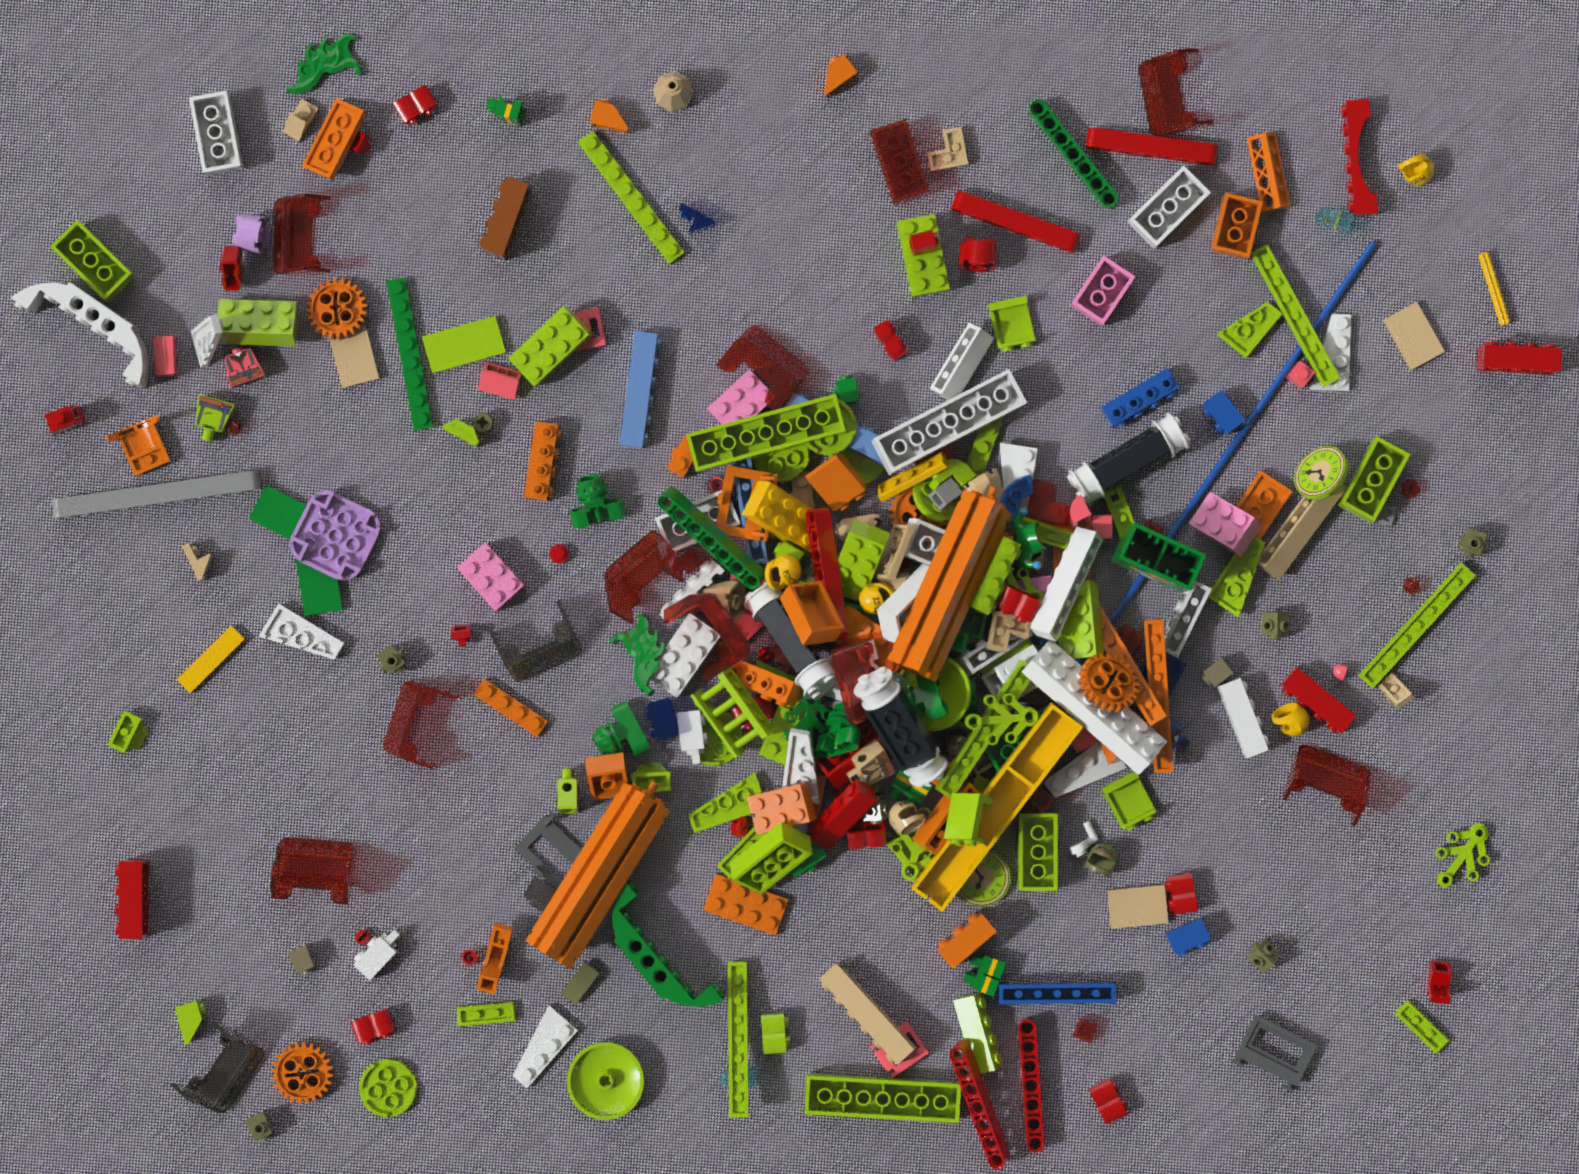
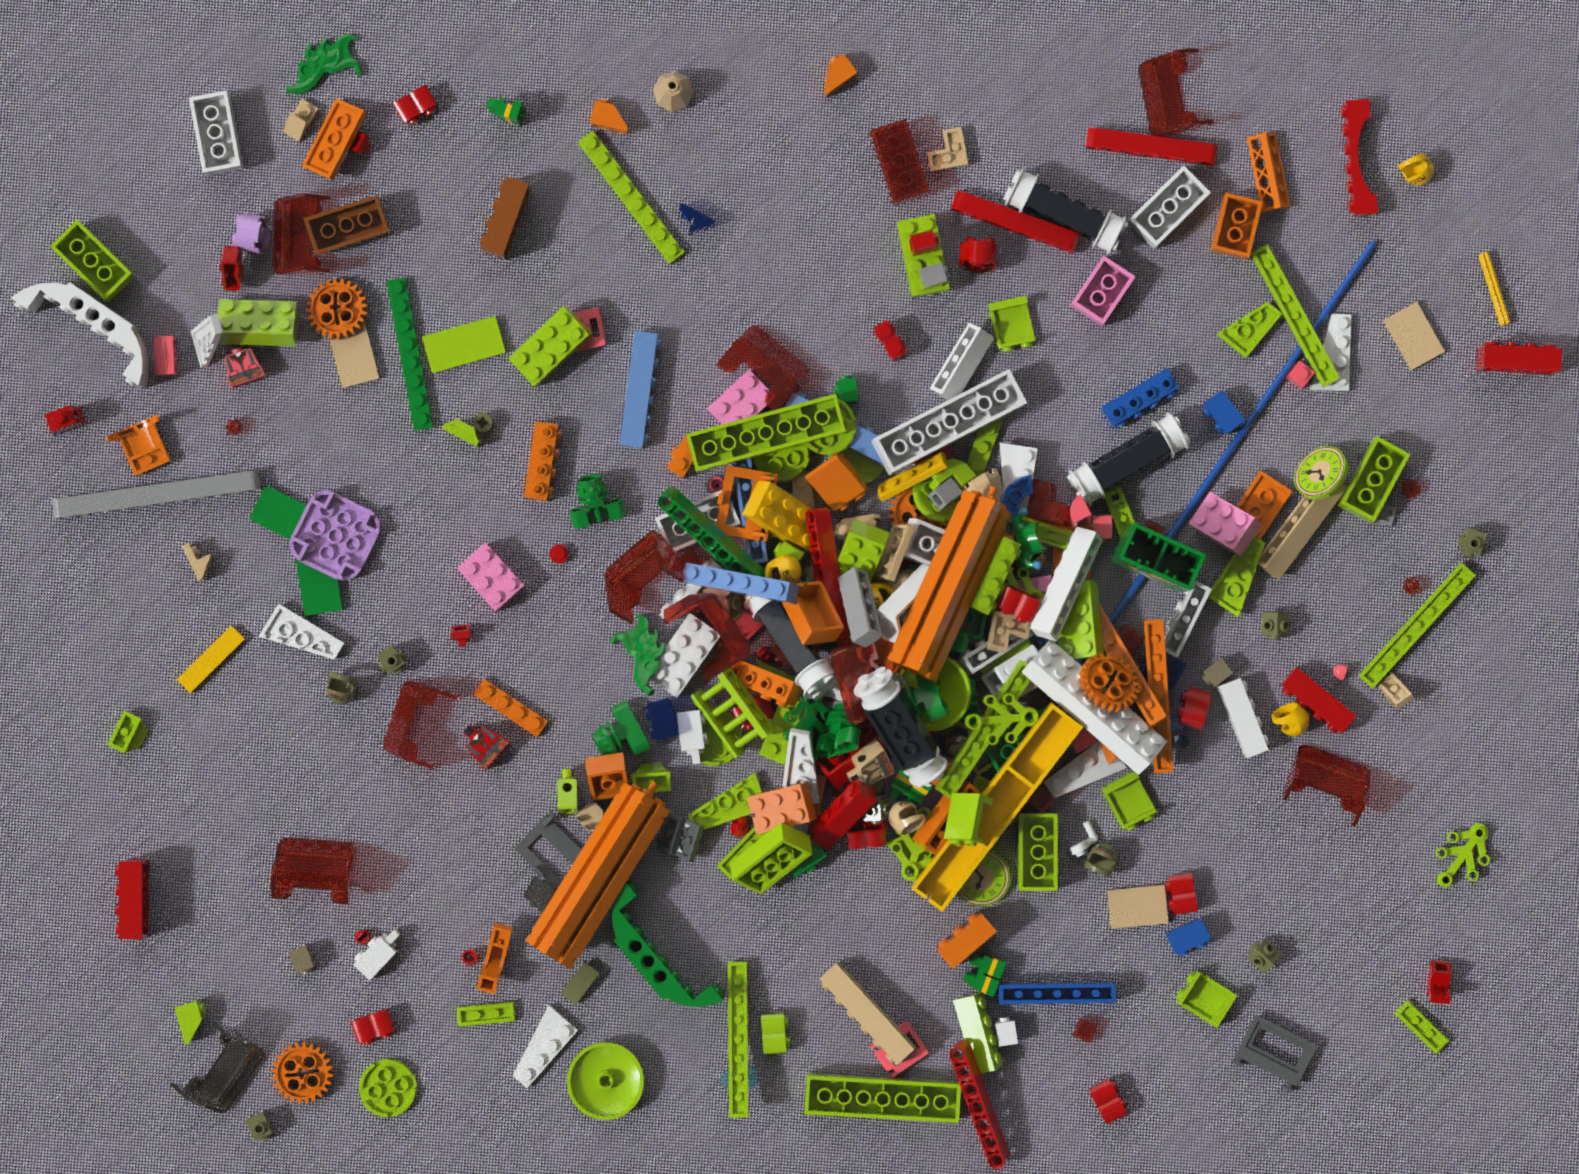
(213, 416): torso -> none
(341, 688): none -> olive helmet
(346, 225): none -> dark orange brick
(485, 745): none -> torso
(500, 380): coral brick -> none
(545, 657): clear smoke windscreen -> none
(590, 816): none -> tan piece
(680, 837): none -> dark grey slope
(741, 583): none -> medium blue brick
(744, 905): orange plate -> none
(860, 607): none -> light grey brick
(933, 275): none -> light grey brick
(1006, 1031): none -> white brick
(1035, 1093): red beam -> none
(1065, 212): none -> brick
(1074, 164): green beam -> none
(1194, 707): none -> red brick
(1205, 998): none -> lime panel
(1334, 220): clear light blue leg -> none

